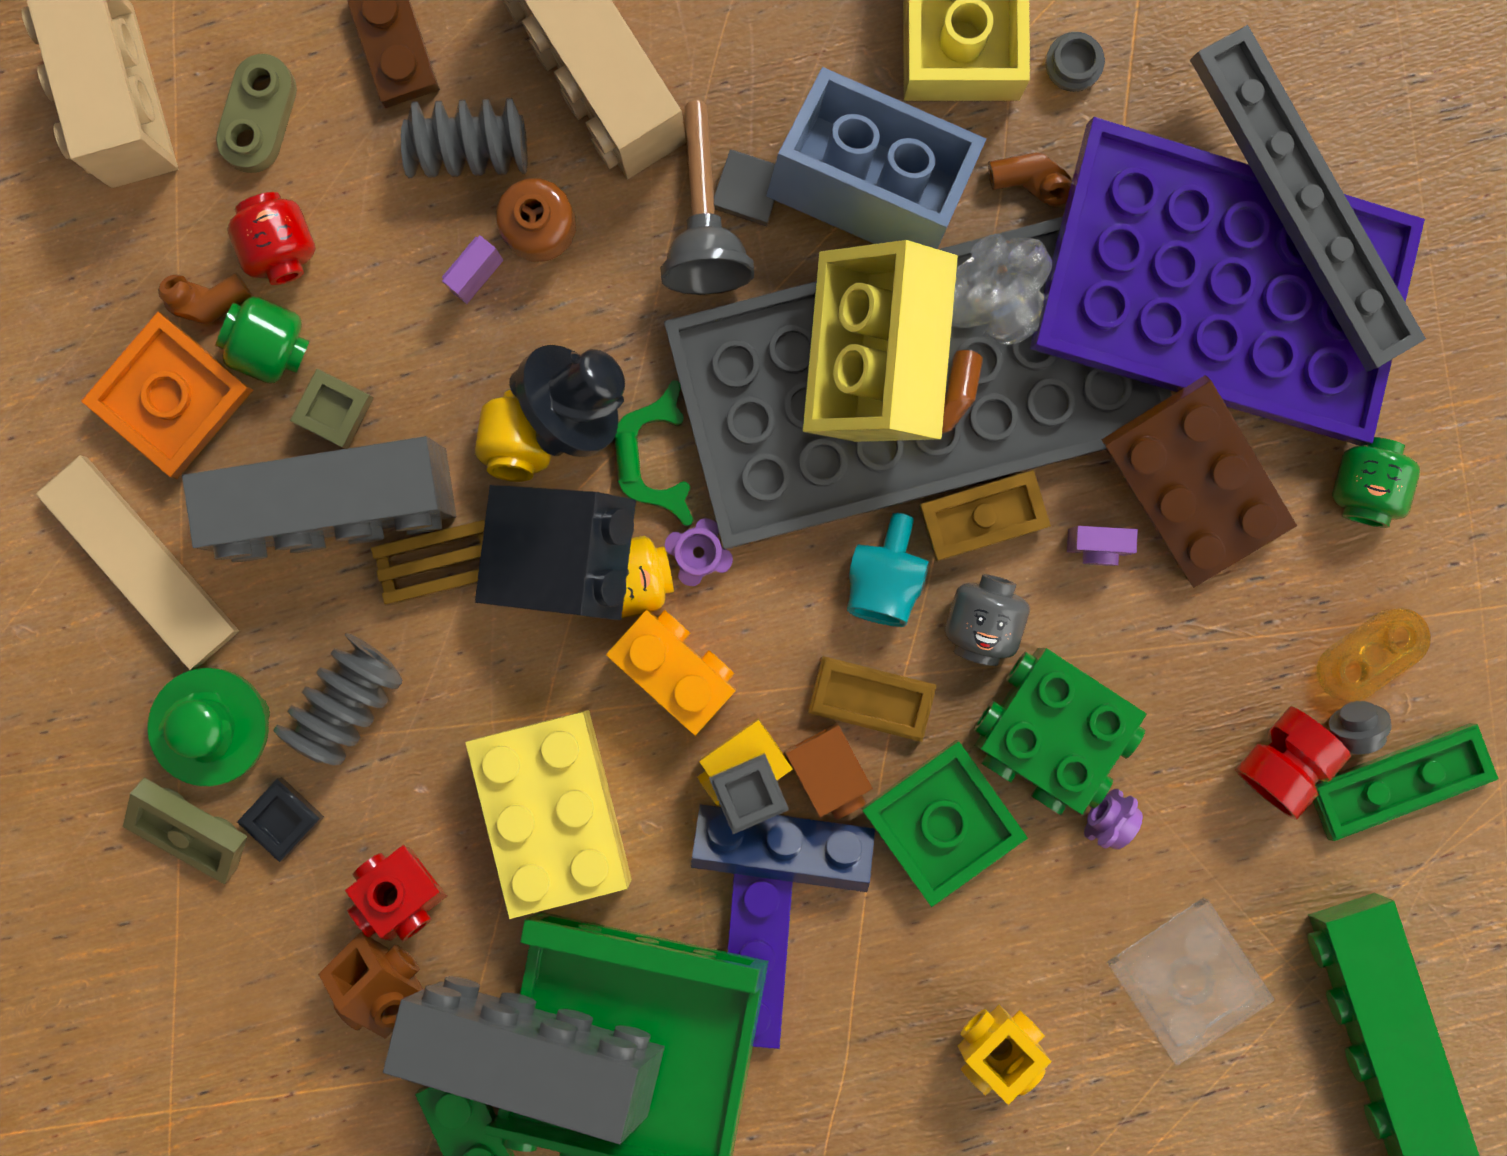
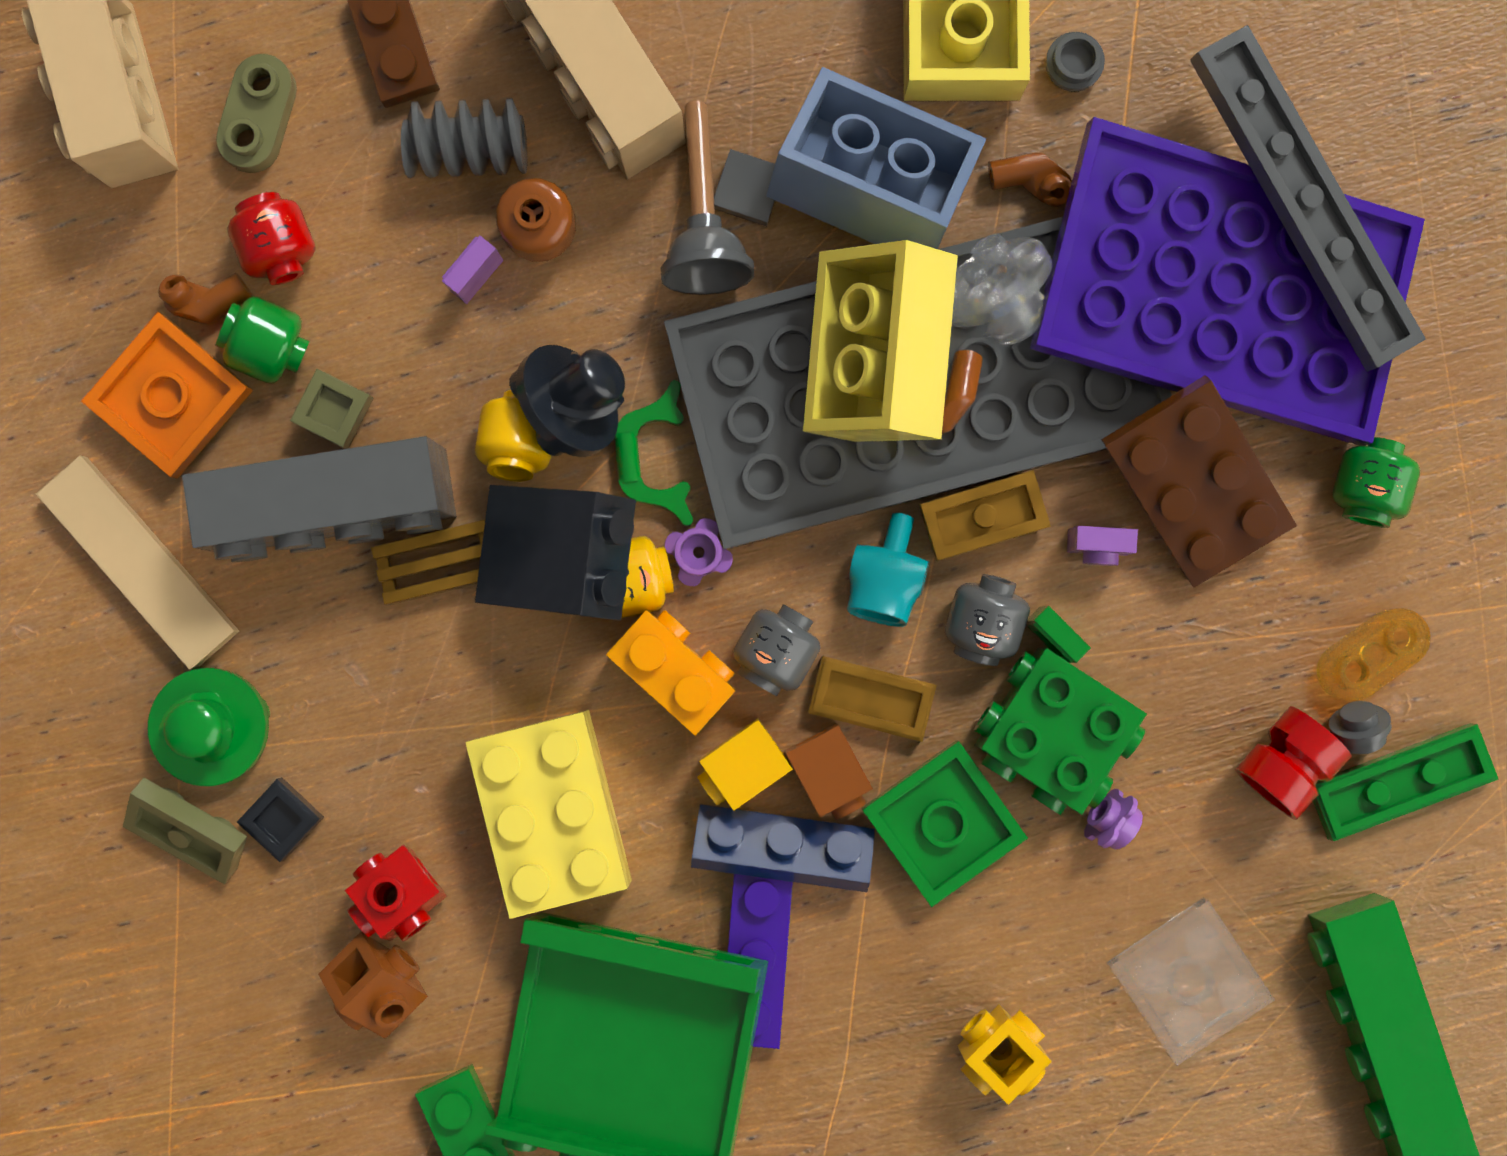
(341, 703): dark grey piece -> none
(525, 1058): dark grey brick -> none
(748, 793): dark grey tile -> none
(776, 649): none -> dark grey head
(1057, 634): none -> green tile

